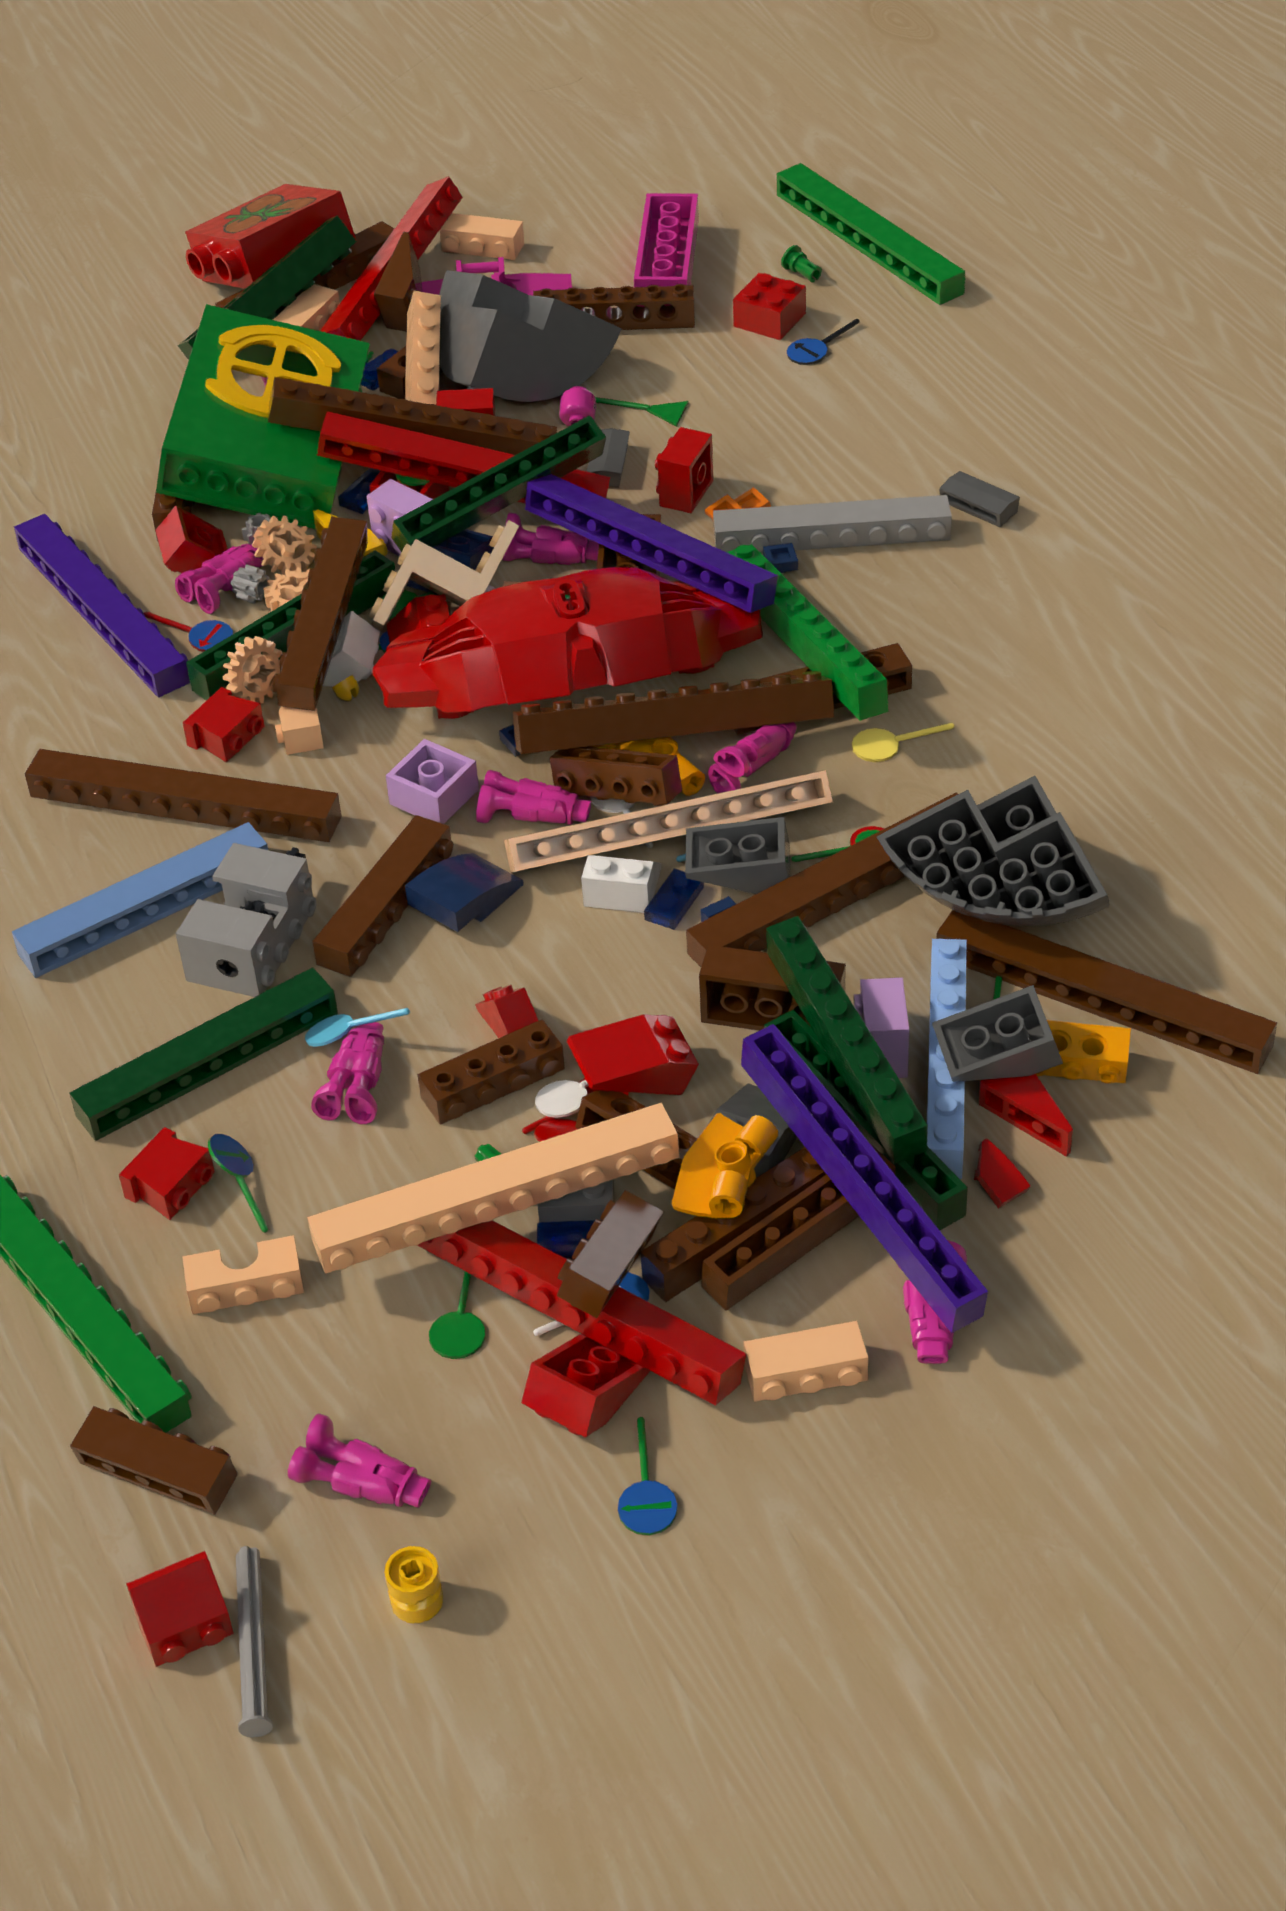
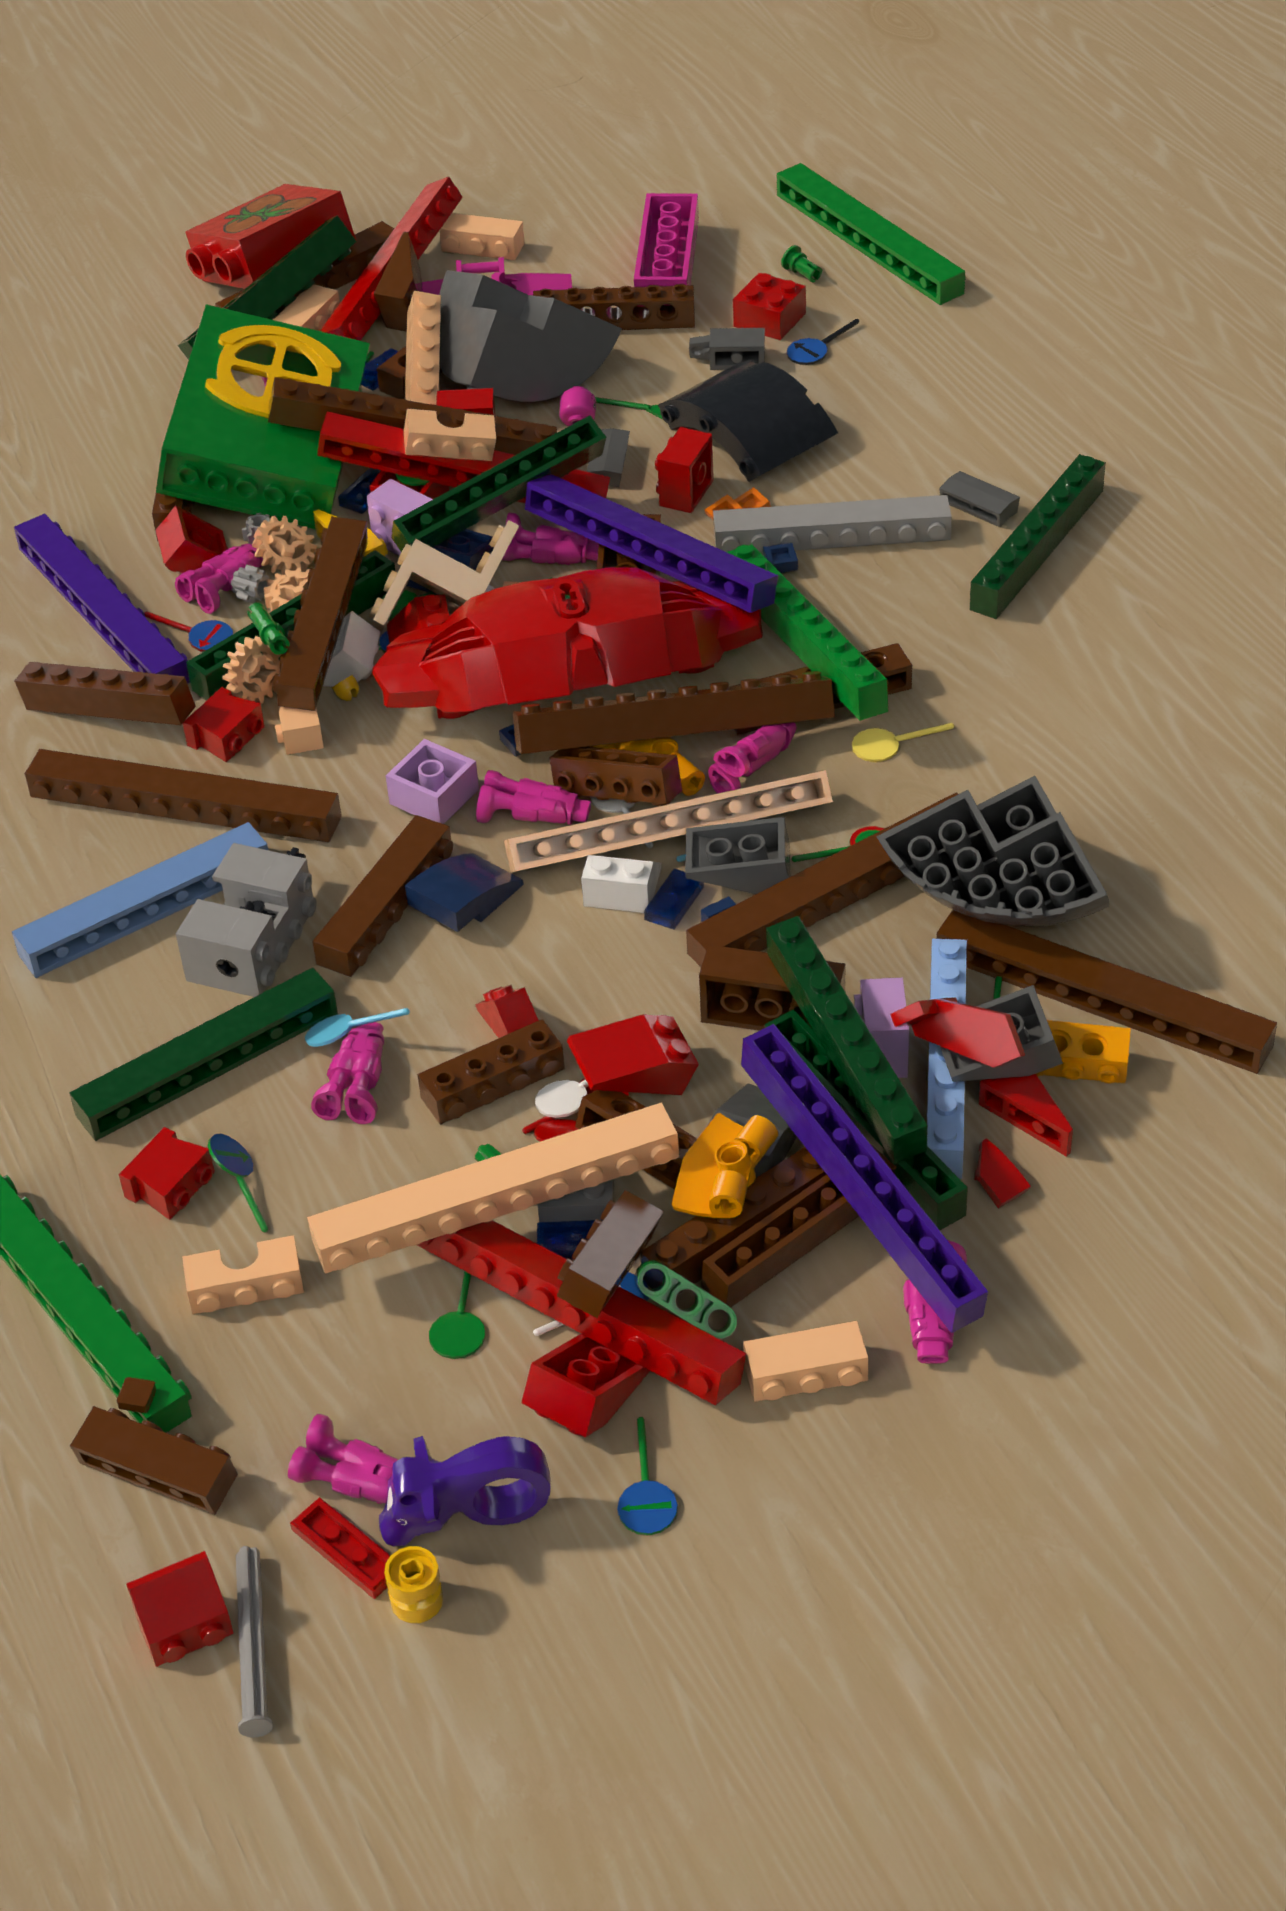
(105, 693): none -> reddish brown brick
(136, 1395): none -> reddish brown piece
(269, 631): none -> green pin
(343, 1546): none -> red tile
(428, 437): none -> light nougat arch
(428, 1492): none -> dark purple animal
(698, 1312): none -> green beam
(729, 346): none -> dark grey hinge
(753, 414): none -> black panel
(963, 1028): none -> piece
(1037, 536): none -> dark green brick

